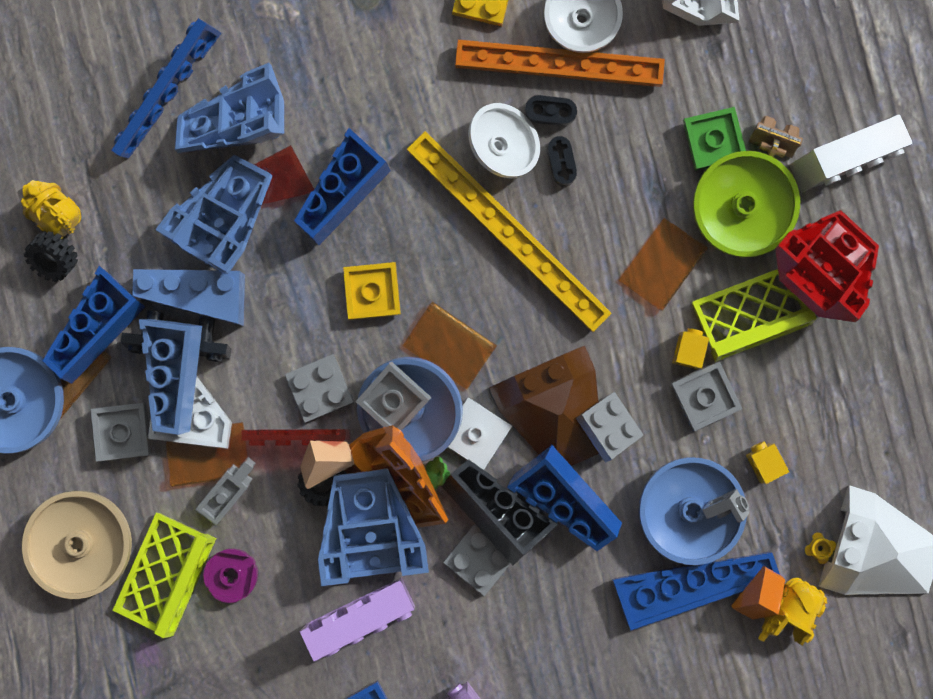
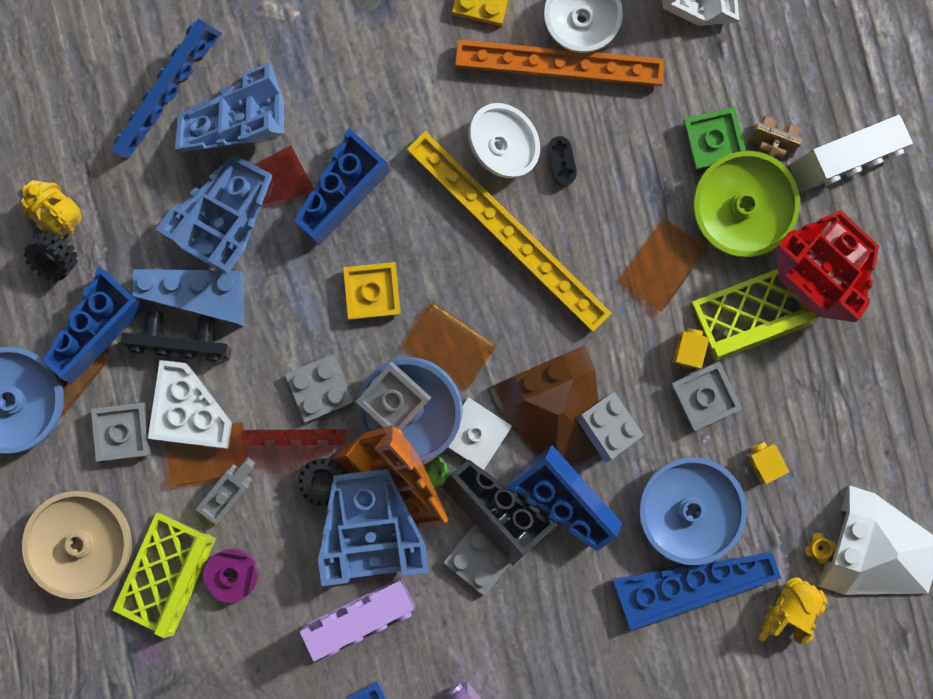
(171, 372): medium blue wedge -> none
(324, 460): light nougat slope -> none
(551, 108): black plate -> none
(726, 504): light grey bracket -> none
(761, 596): orange slope -> none

